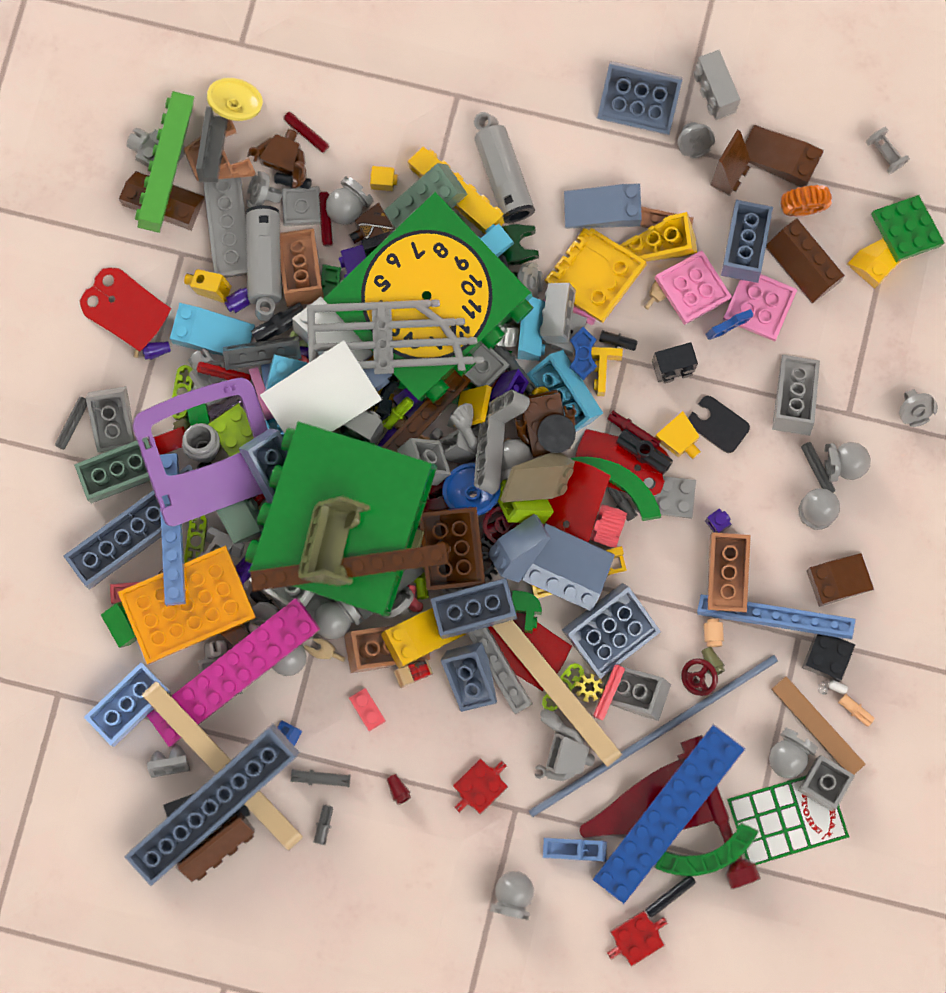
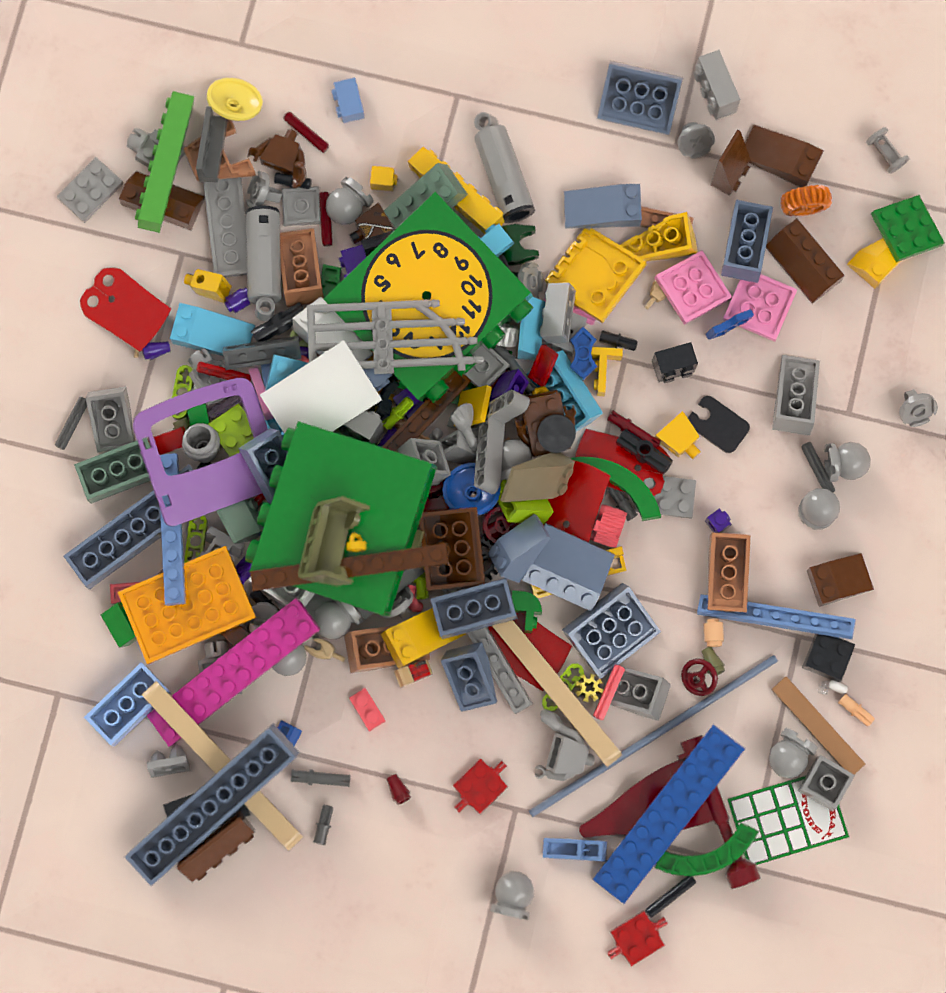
(90, 189): none -> light grey plate
(348, 99): none -> medium blue brick
(355, 546): none -> yellow tile
(543, 365): none -> red tile

